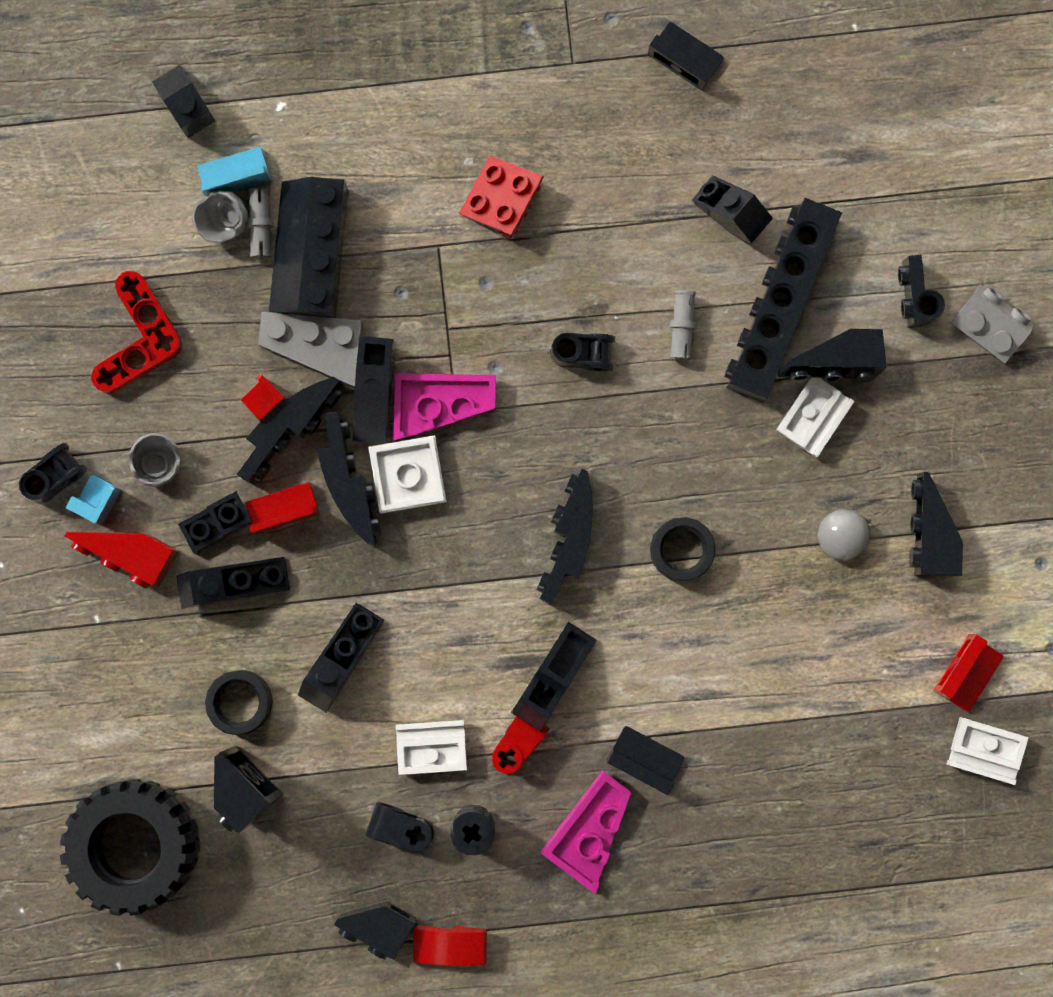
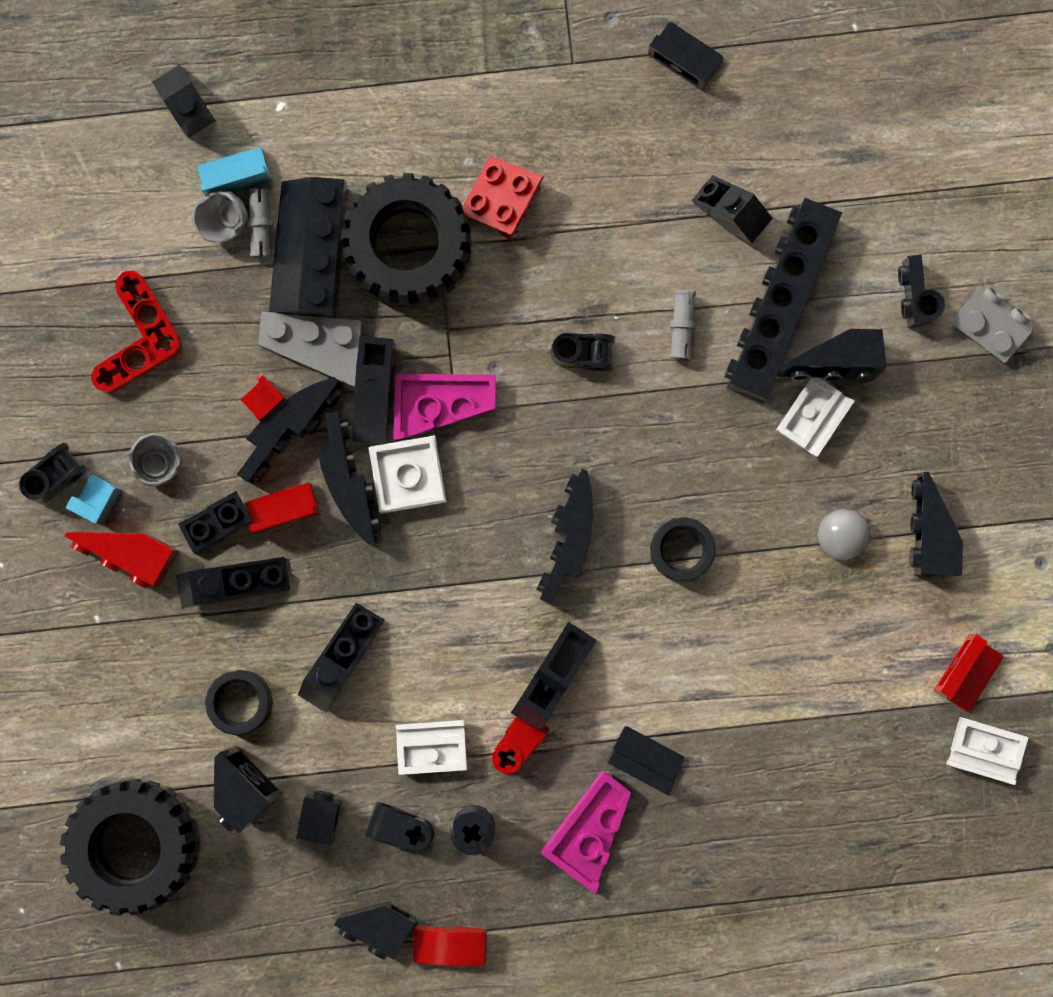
(319, 817): none -> black brick
(398, 197): none -> black tyre

